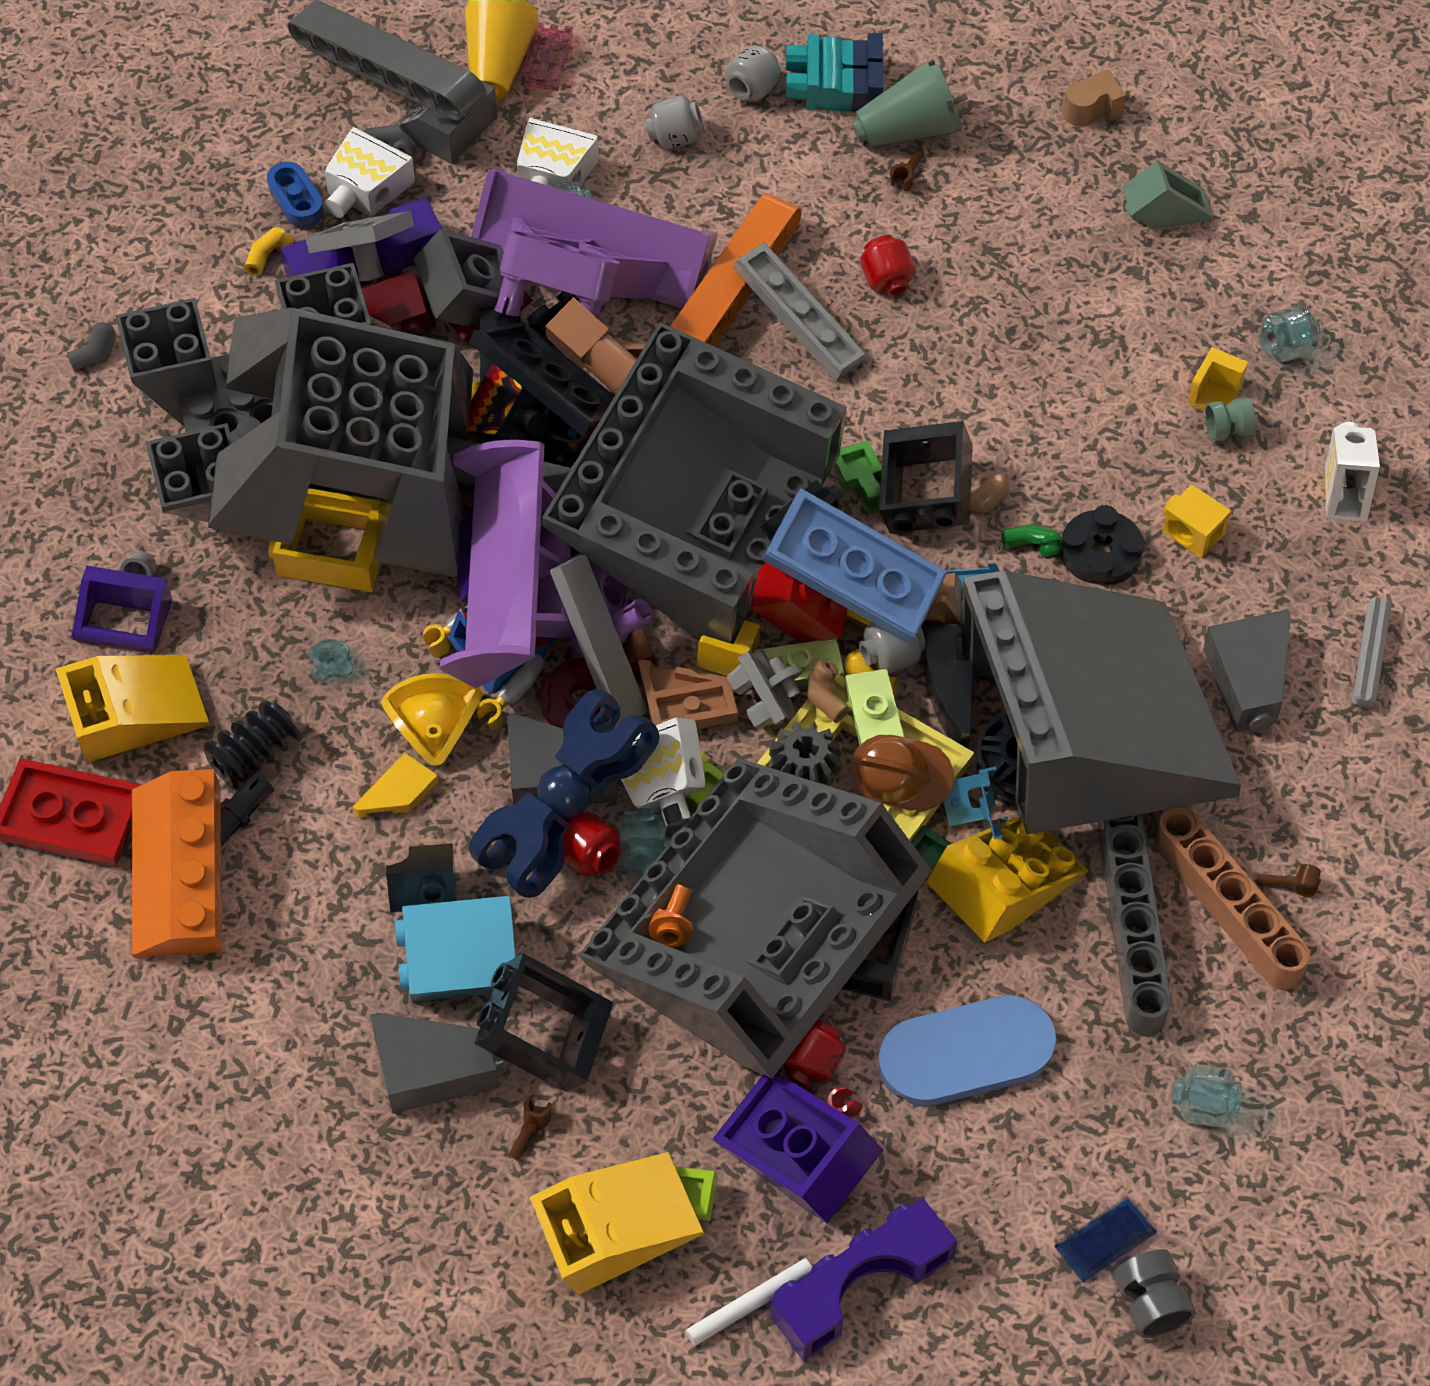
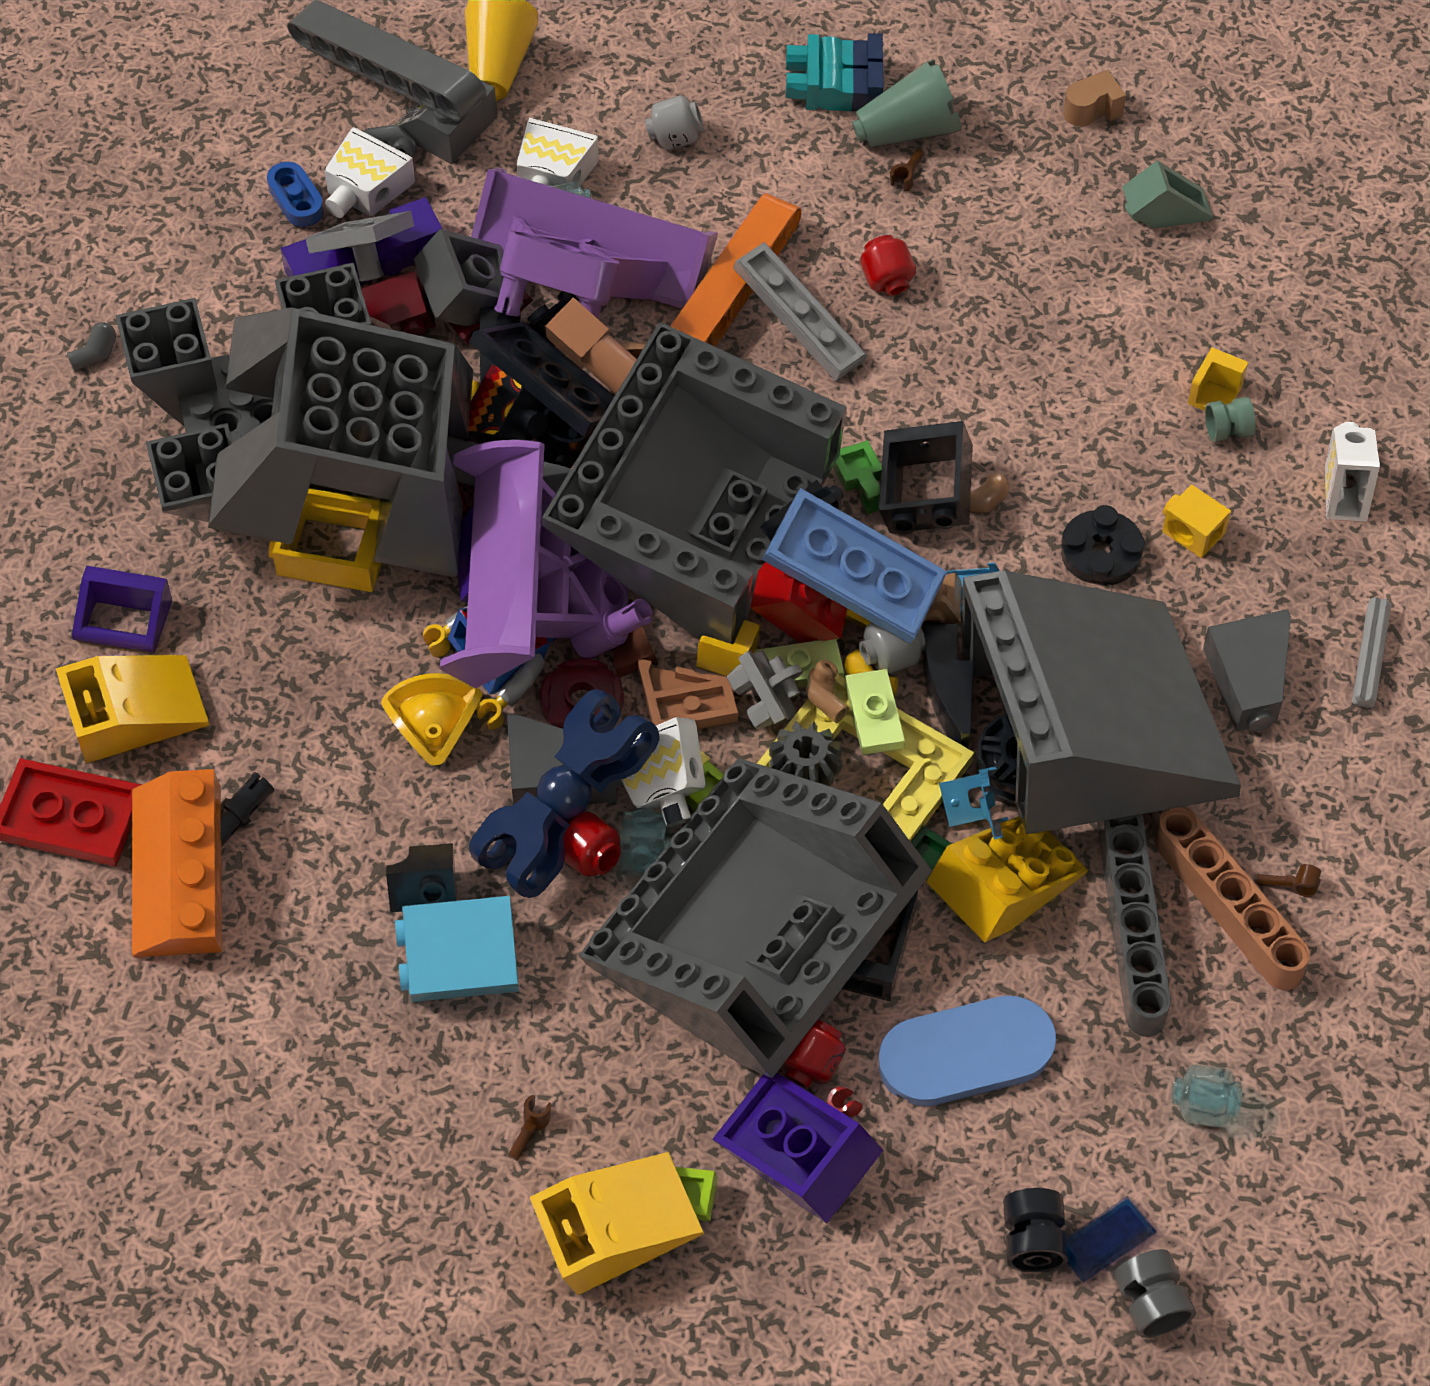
(136, 561): light grey hinge -> none
(250, 740): black piece -> none
(262, 247): yellow arm -> none
(328, 650): clear light blue plate -> none
(398, 789): yellow tile -> none
(431, 1061): dark grey slope -> none
(551, 35): clear pink tile -> none
(584, 1034): black window -> none
(597, 635): light grey tile -> none
(669, 925): orange plate -> none
(746, 1303): white bar -> none
(753, 73): light grey head -> none
(902, 772): dark orange piece -> none
(908, 1244): dark purple arch -> none
(1032, 534): green arm -> none
(1035, 1228): none -> black wheel
(1289, 333): clear light blue head -> none

